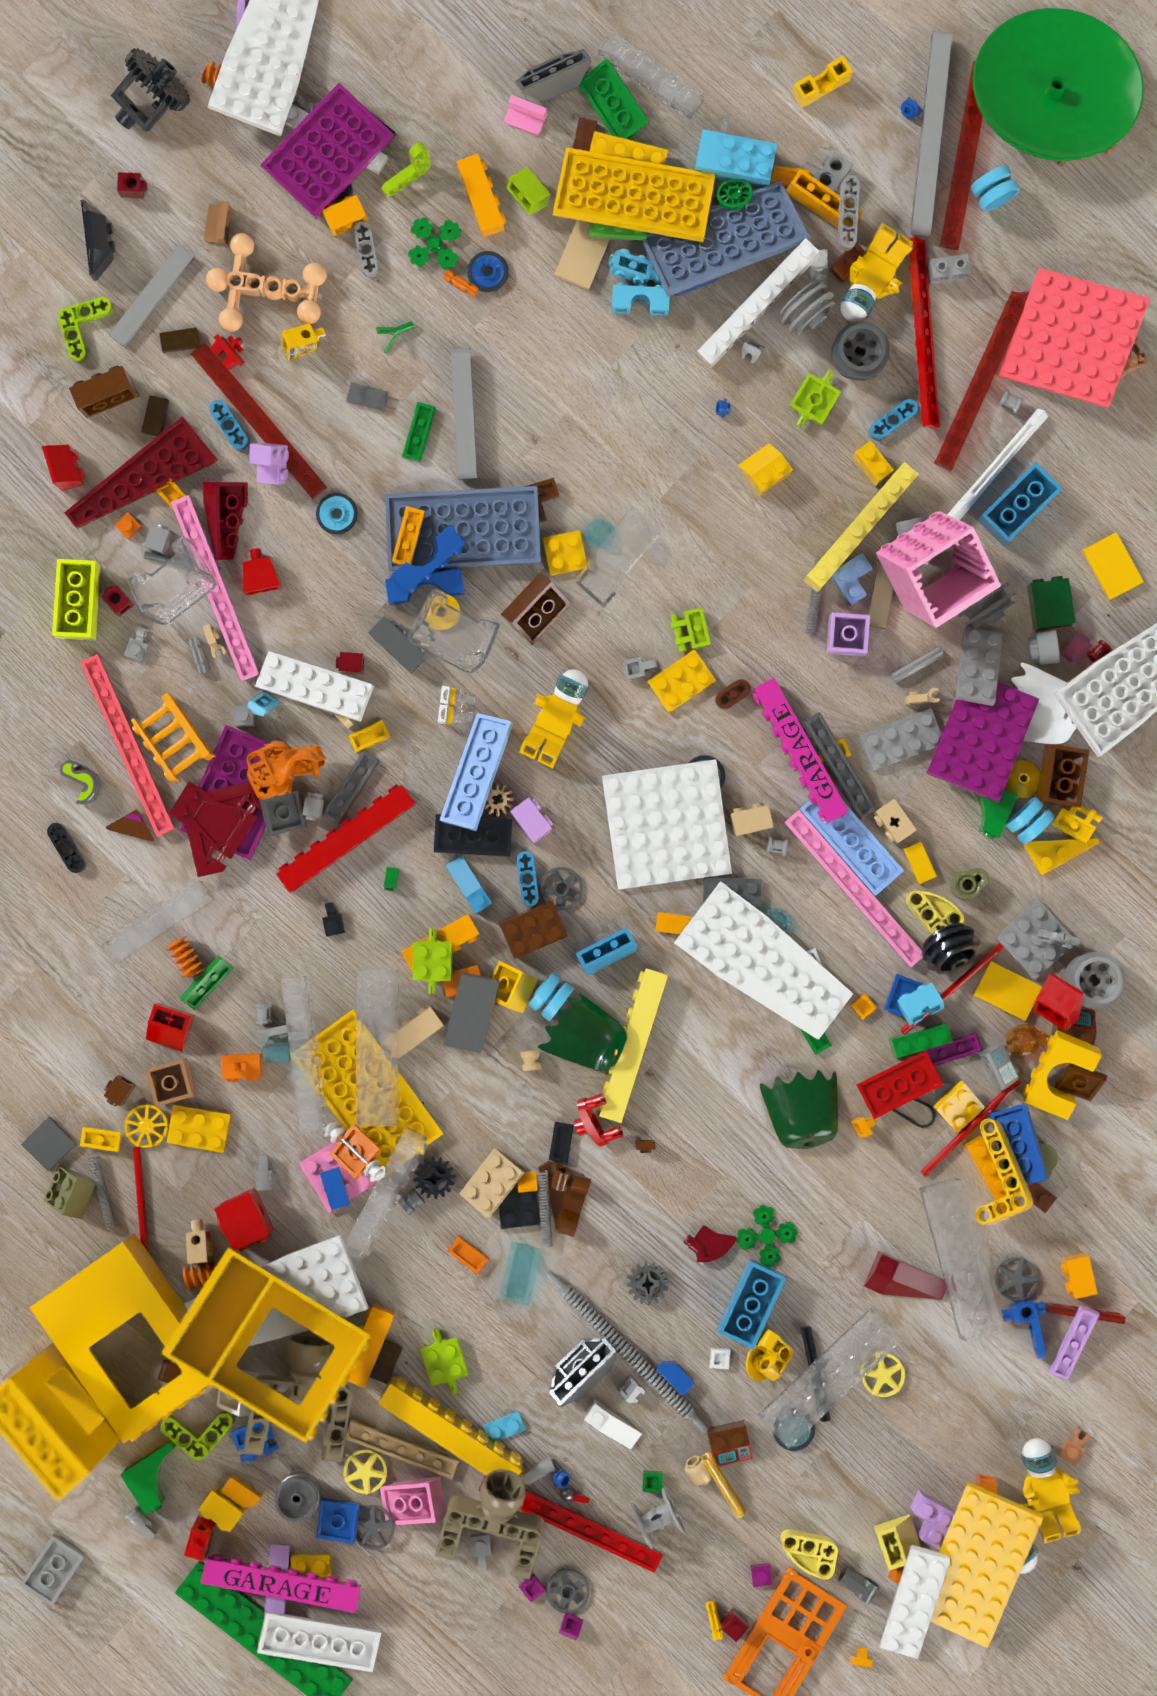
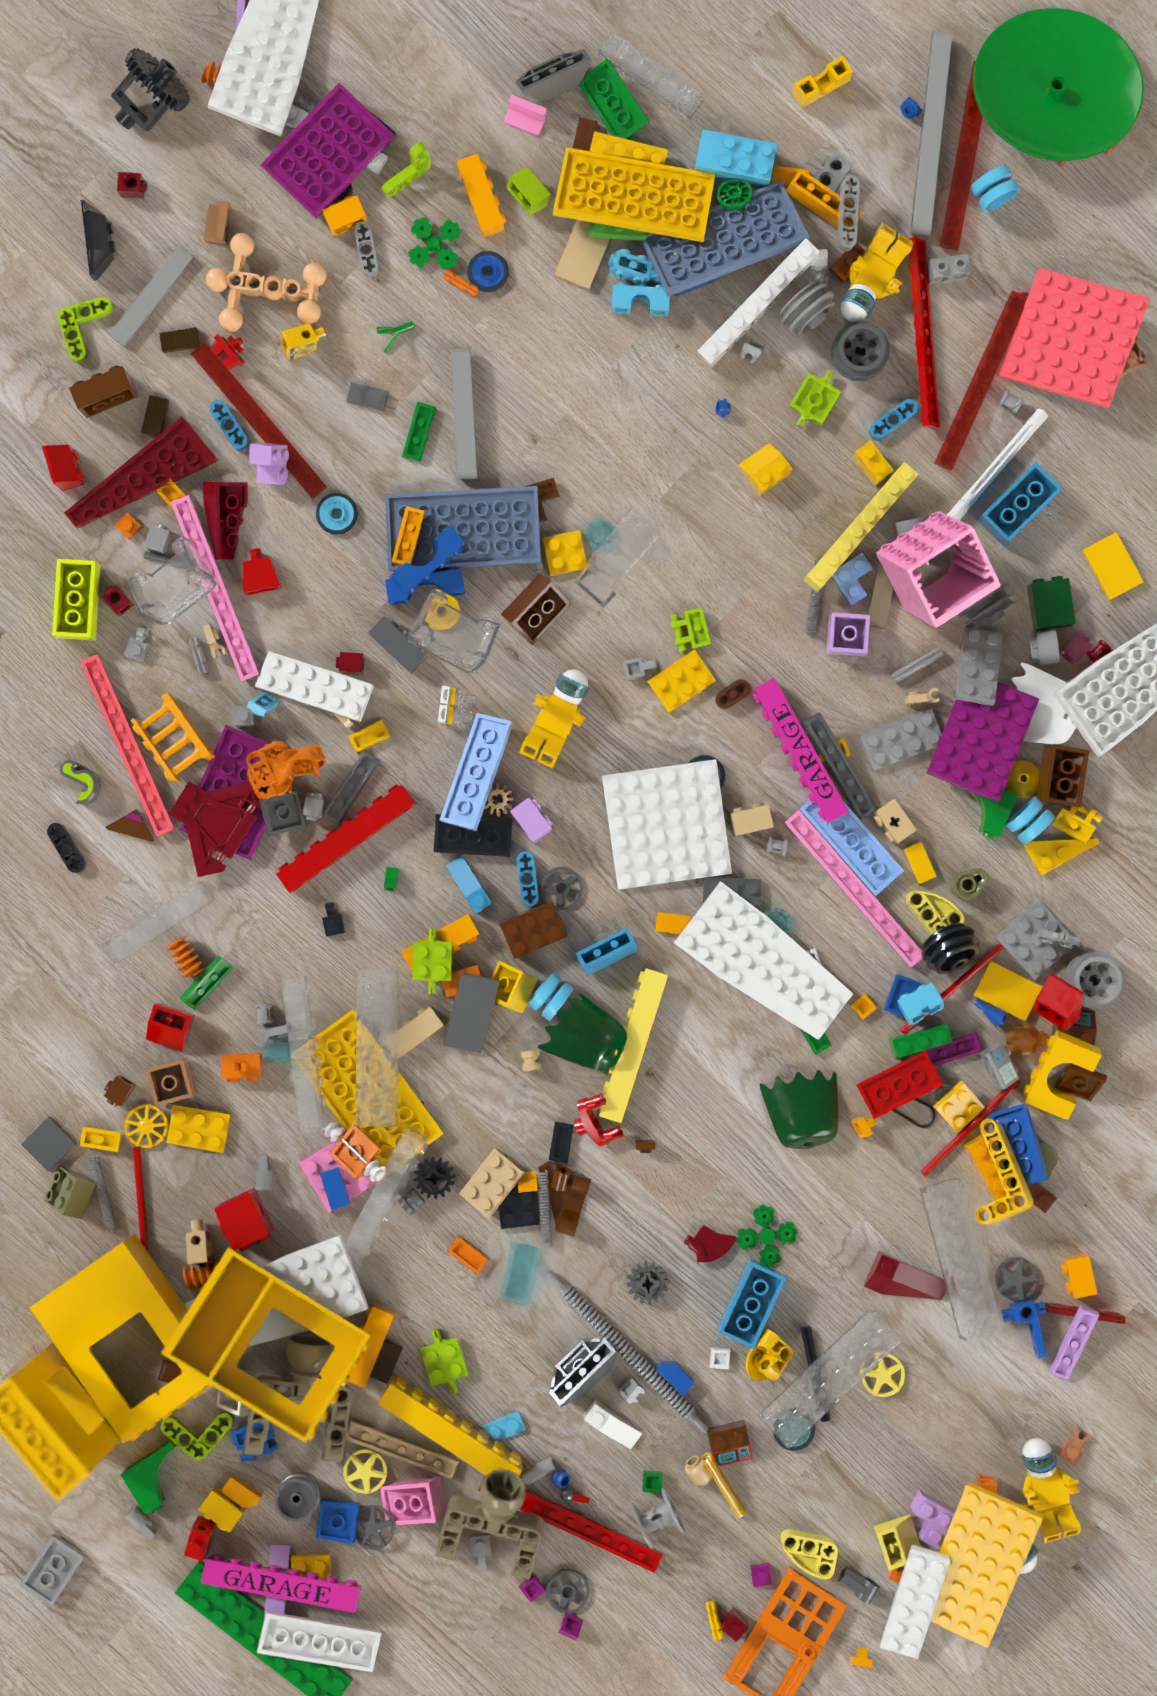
(994, 1014): none -> blue cone

